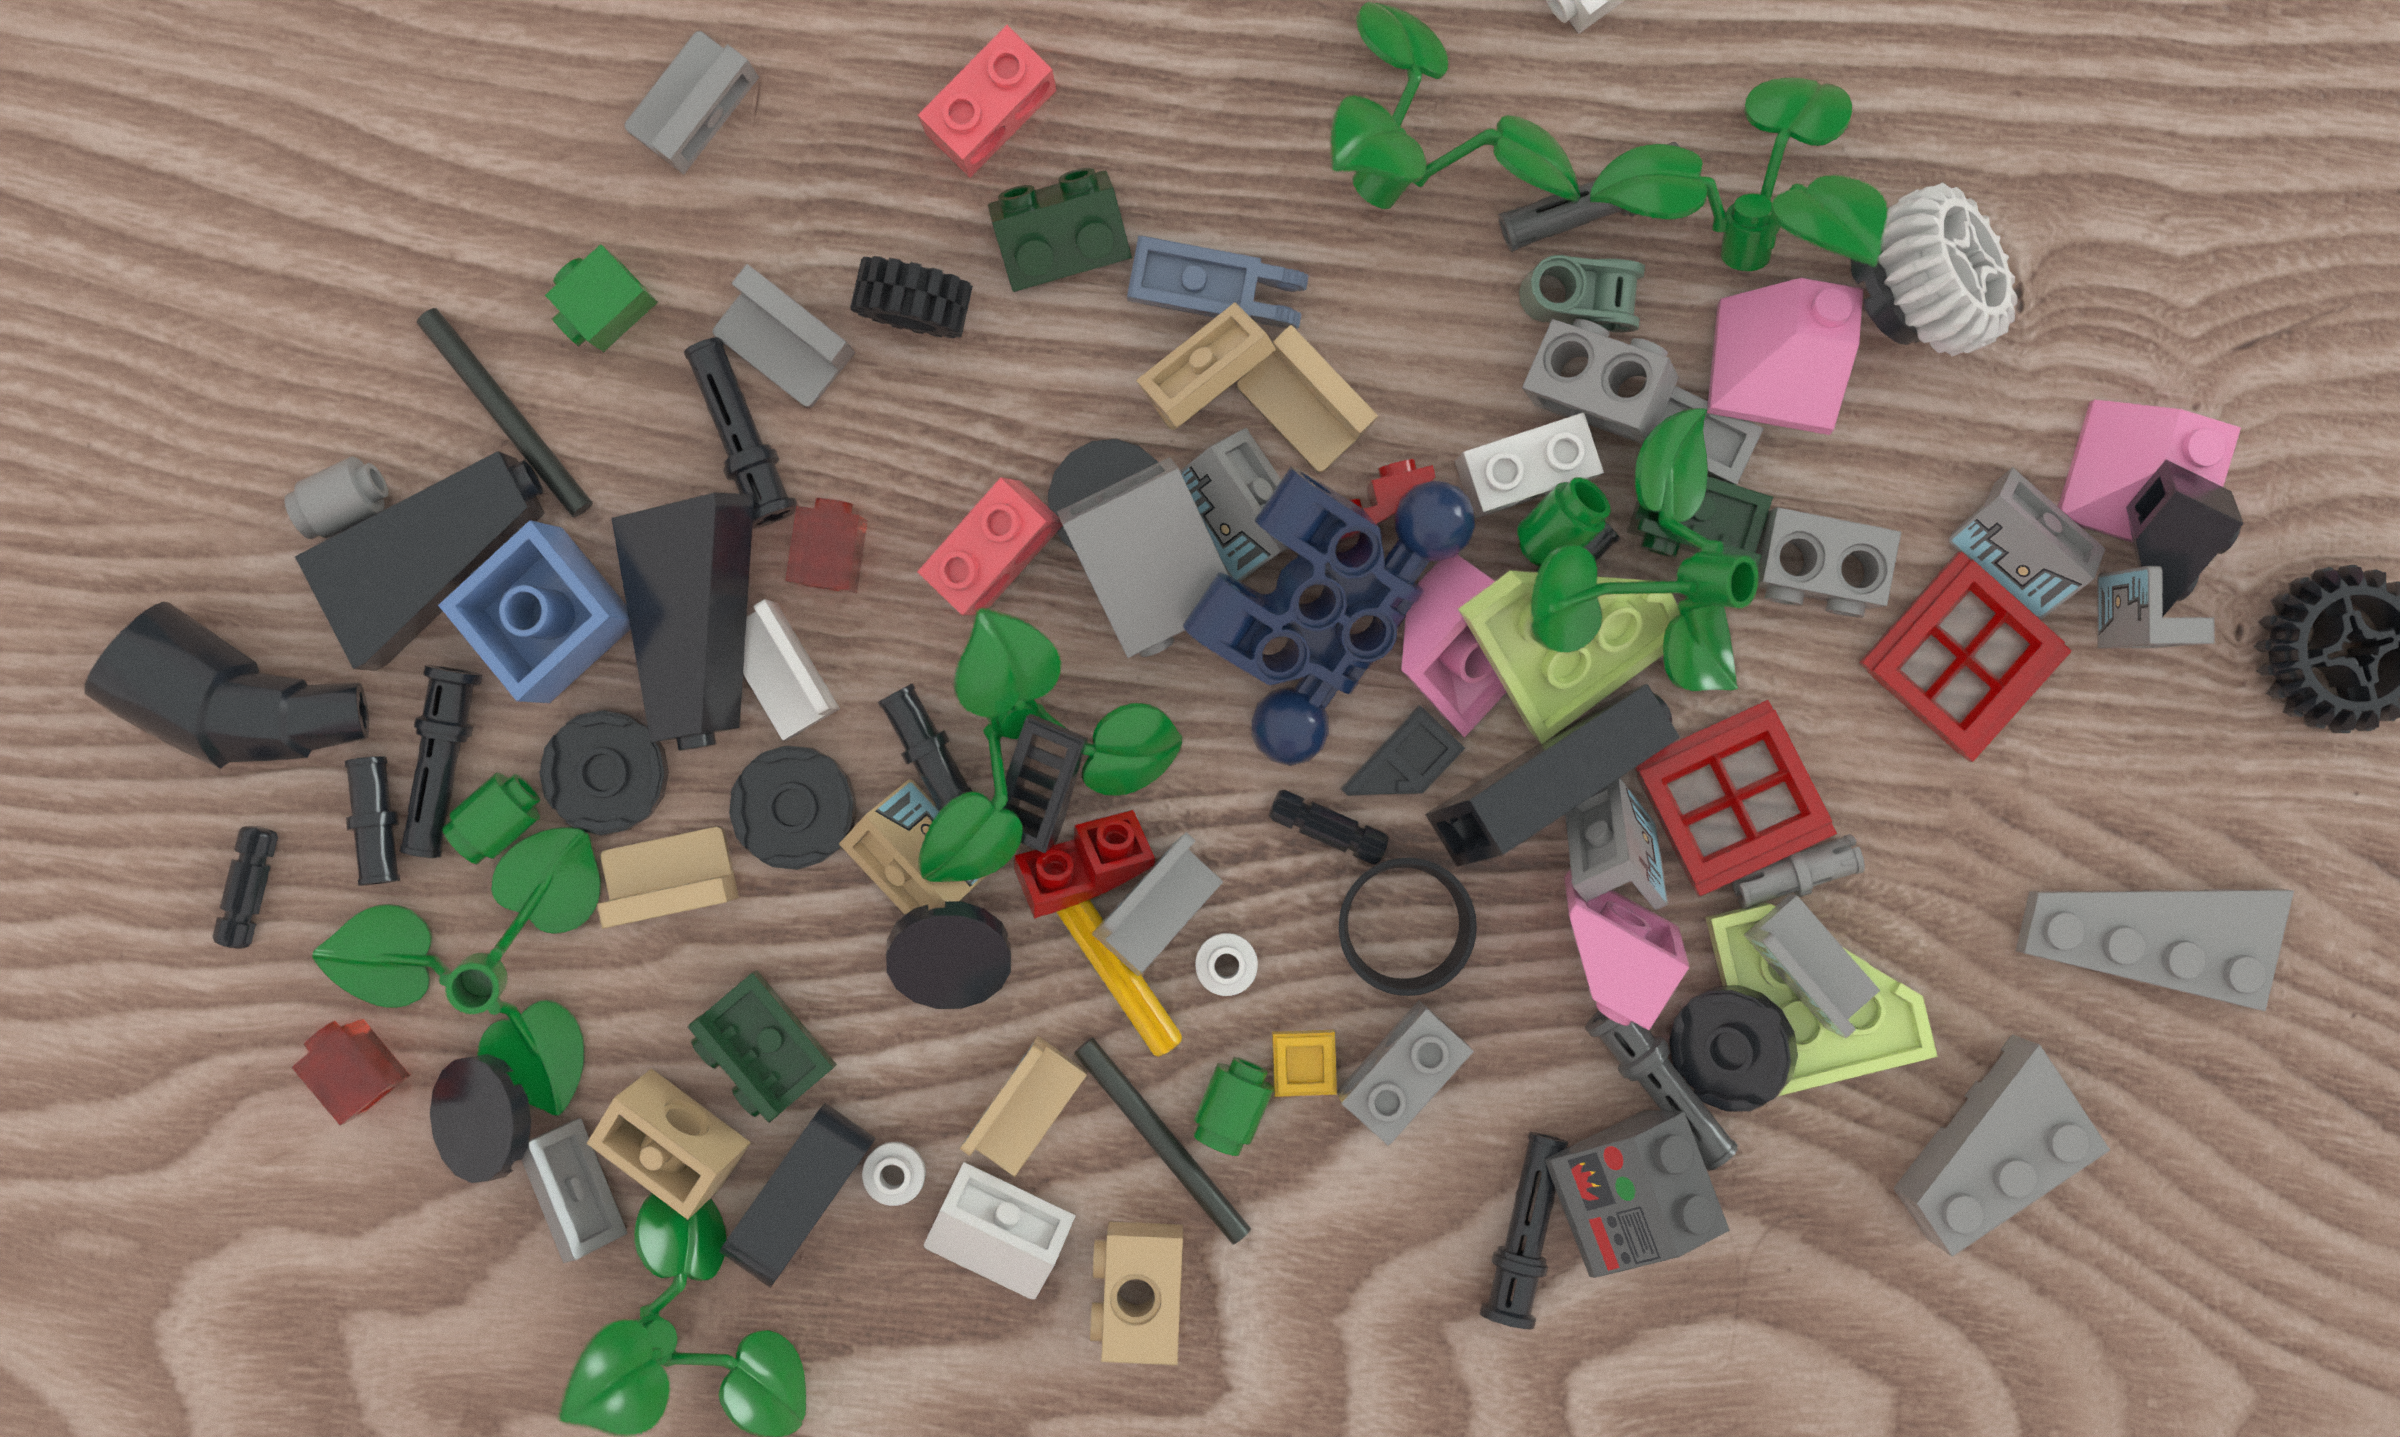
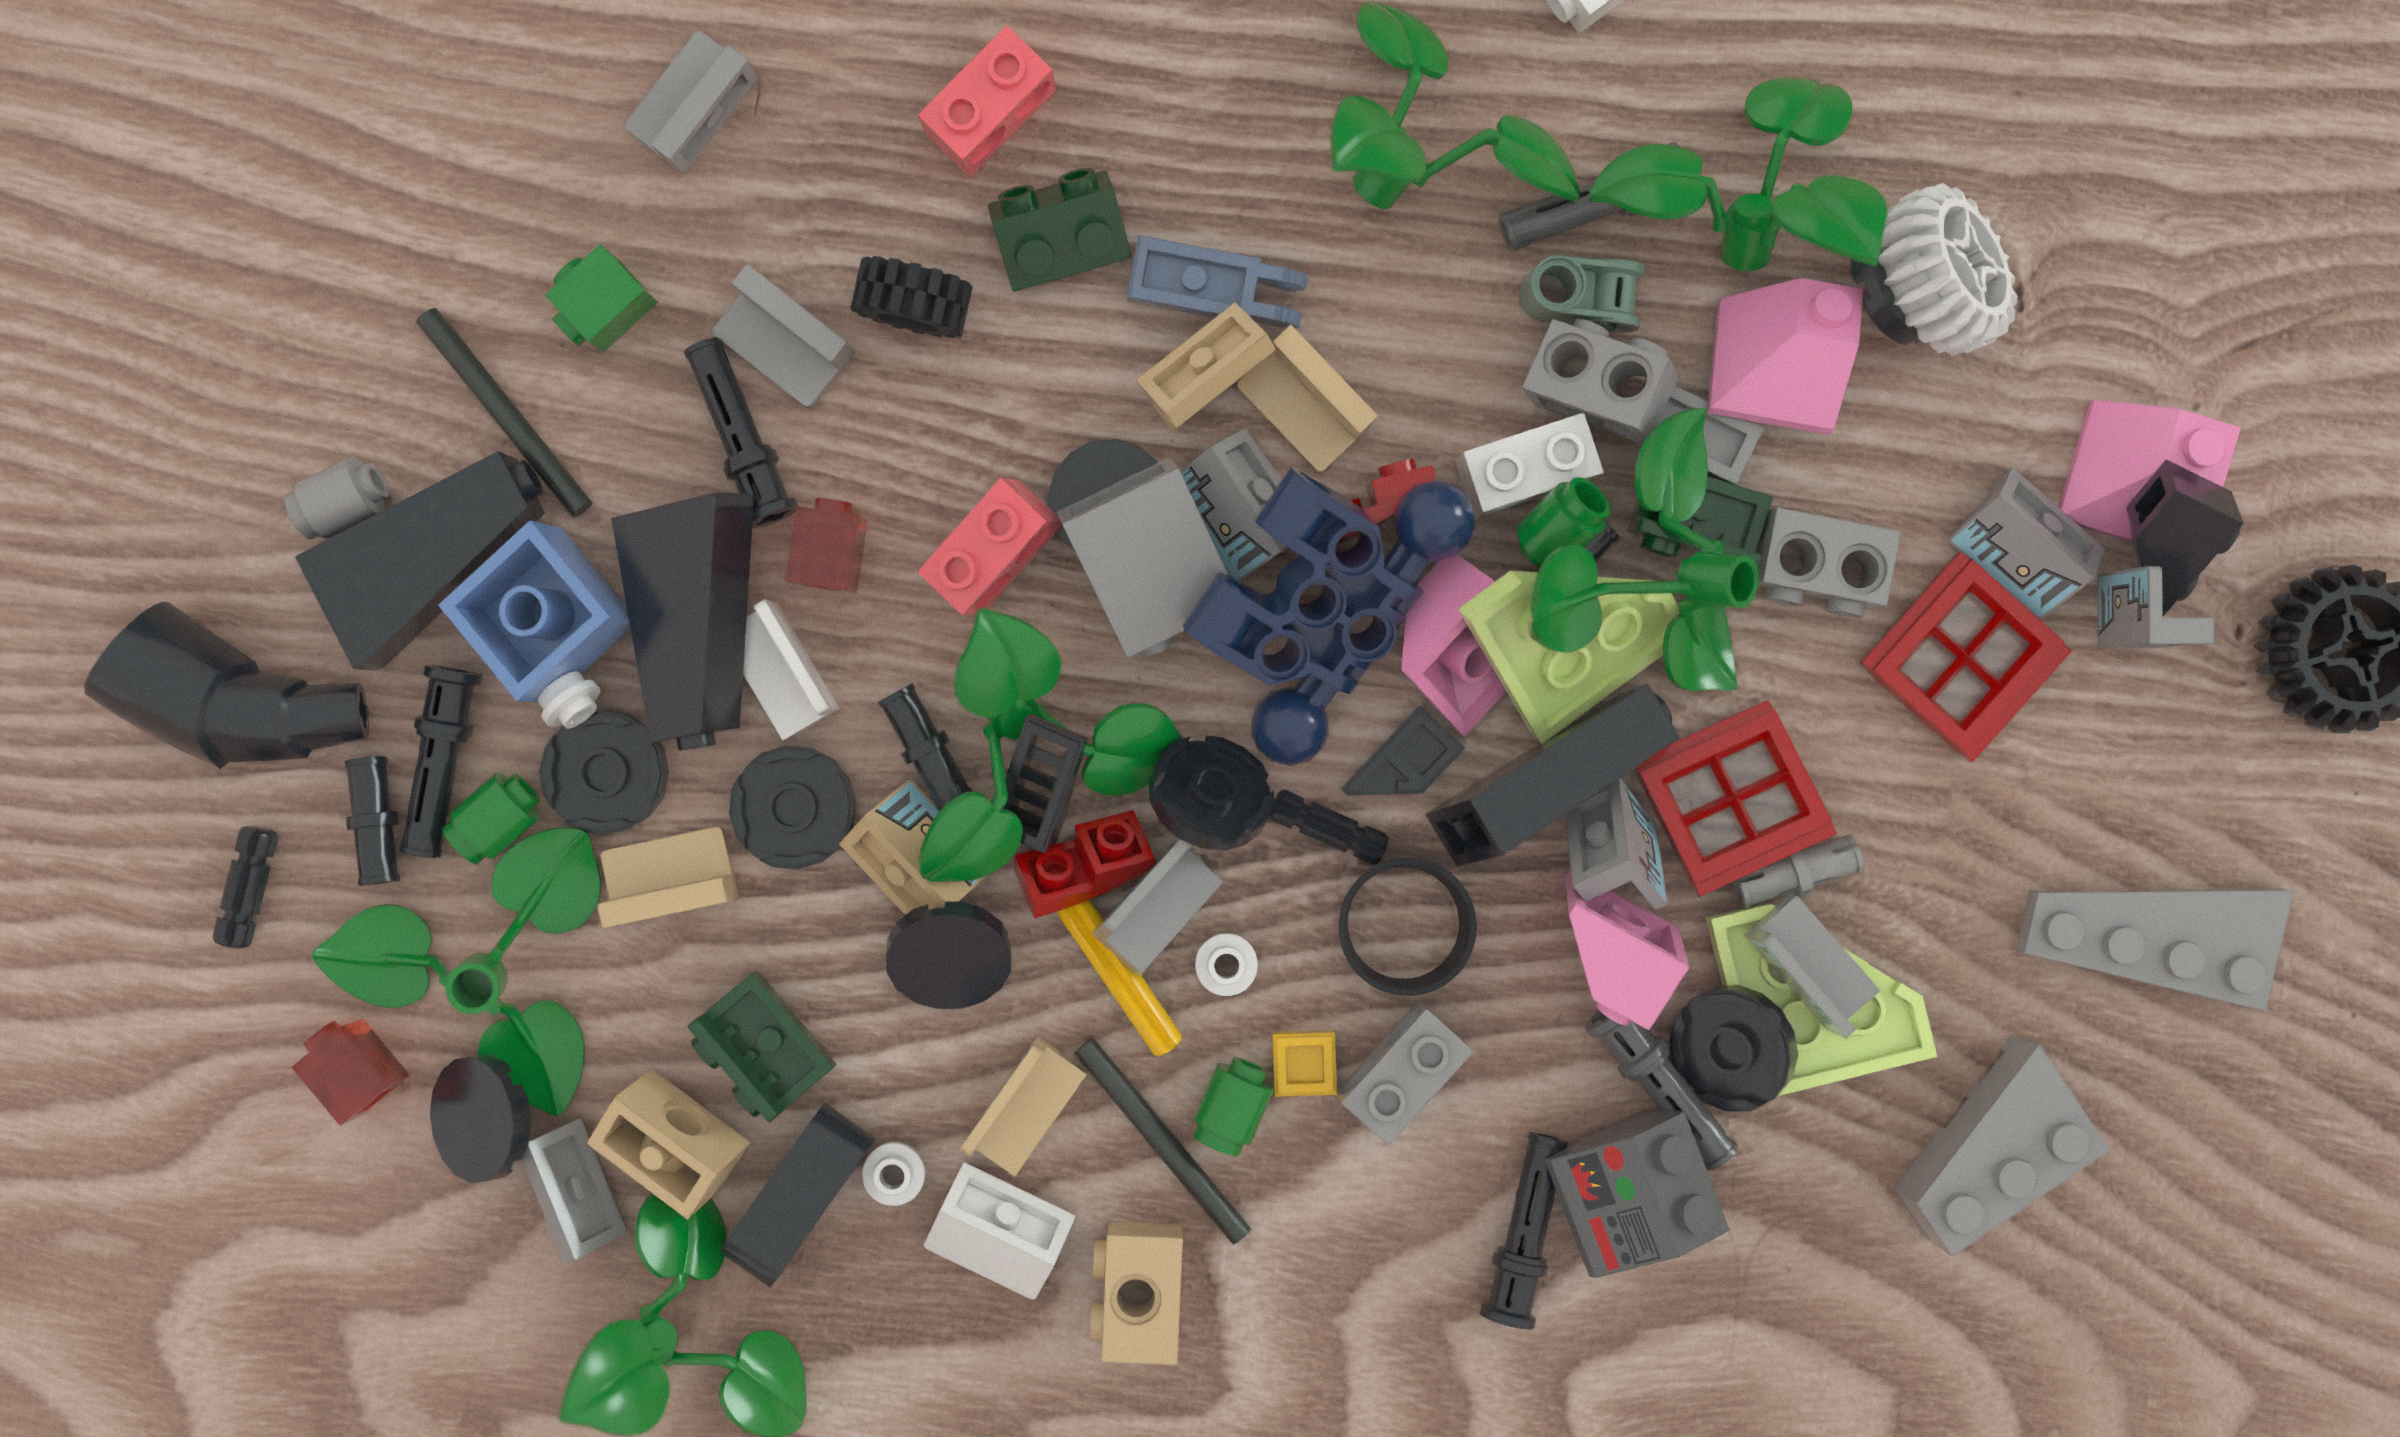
(568, 700): none -> white plate
(1211, 793): none -> black tile

